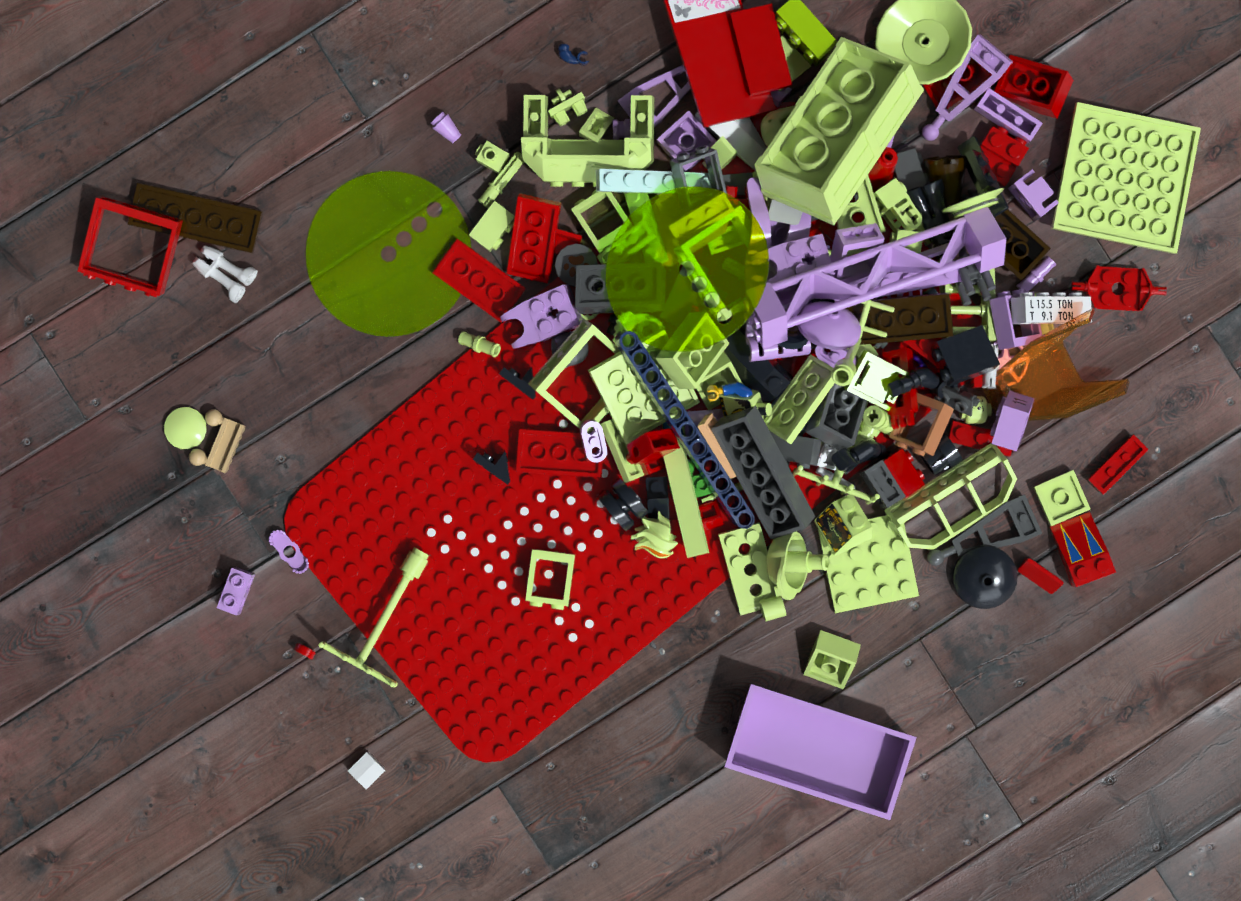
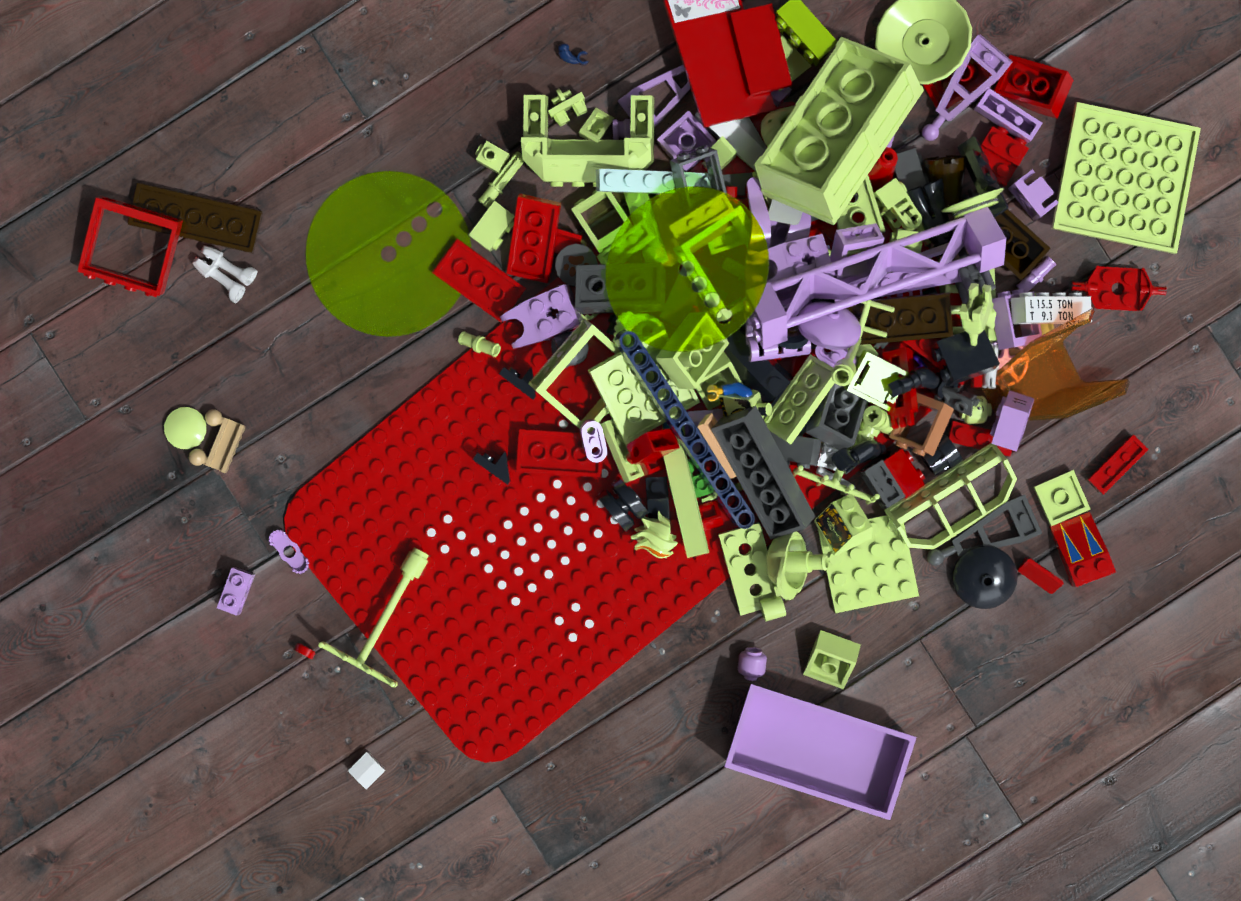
(444, 125): lavender cone -> none
(552, 556): yellowish green window -> none
(752, 663): none -> lavender head
(977, 312): none -> yellowish green animal

